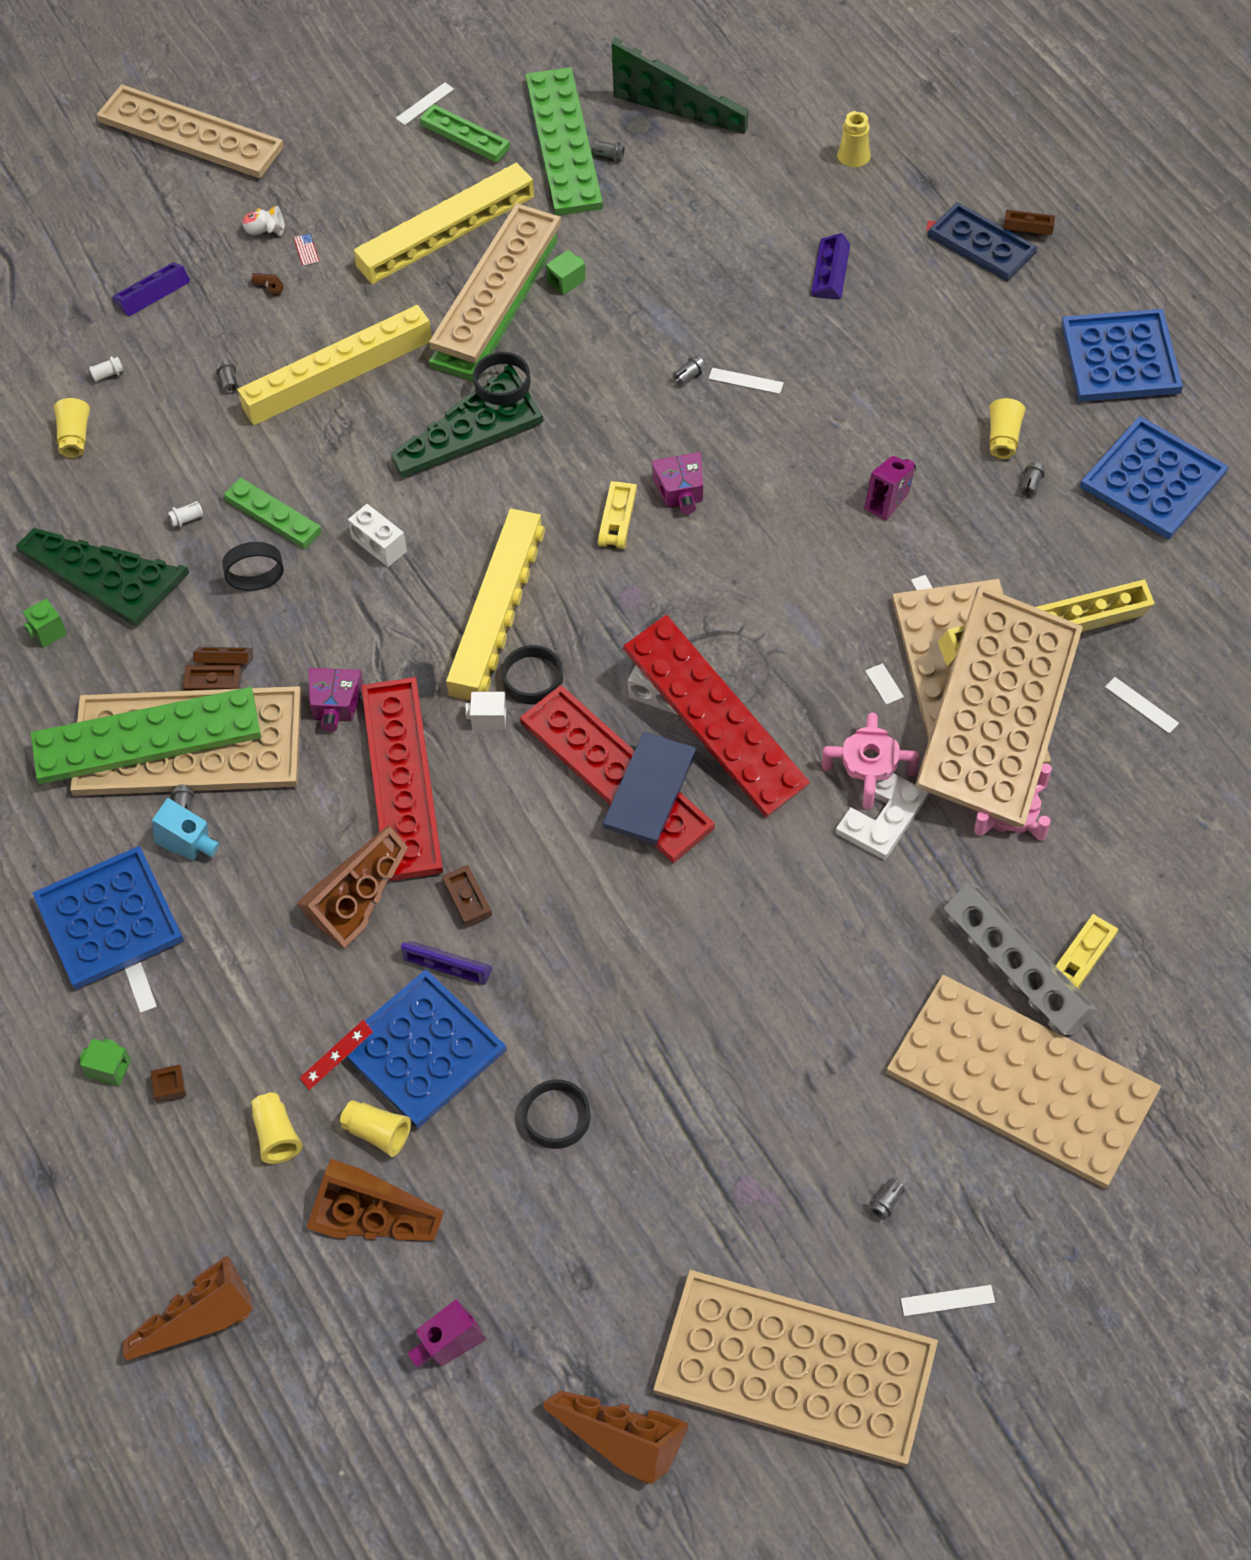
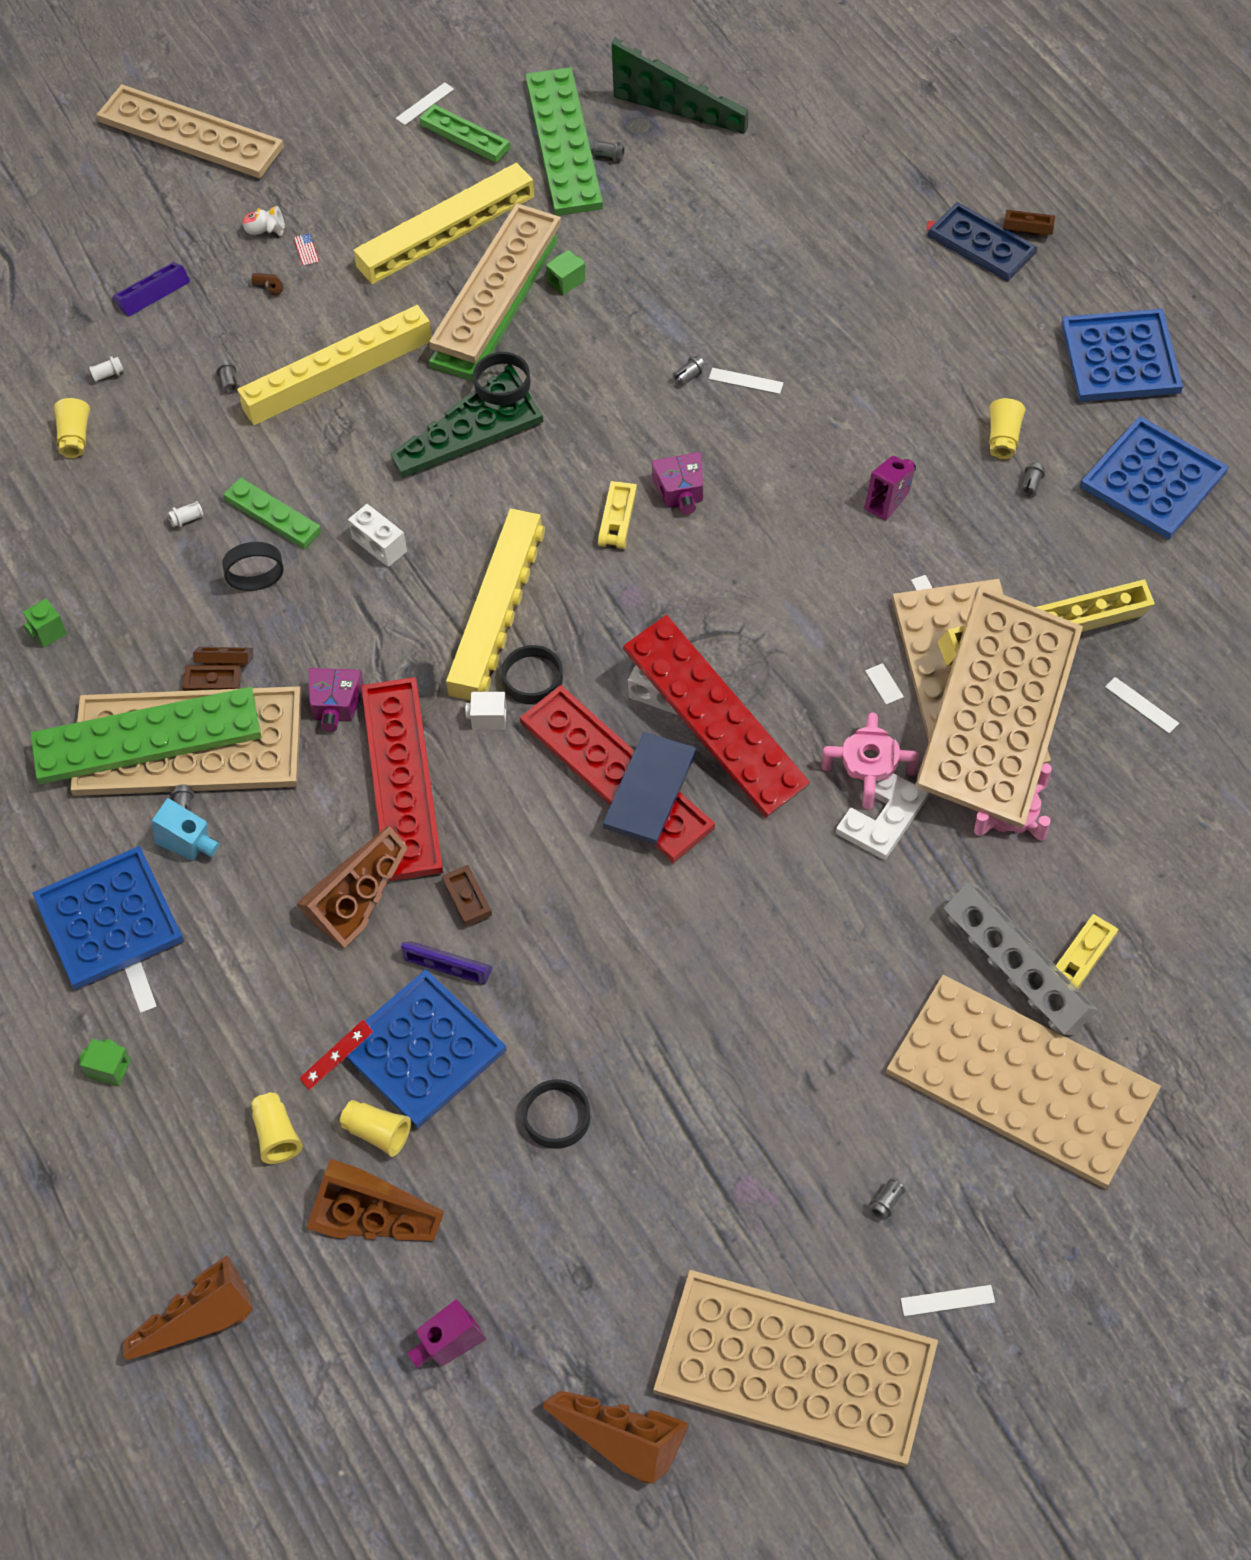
(105, 574): dark green wing -> none
(168, 1083): reddish brown plate -> none
(831, 267): dark purple slope -> none
(854, 144): light yellow plant -> none

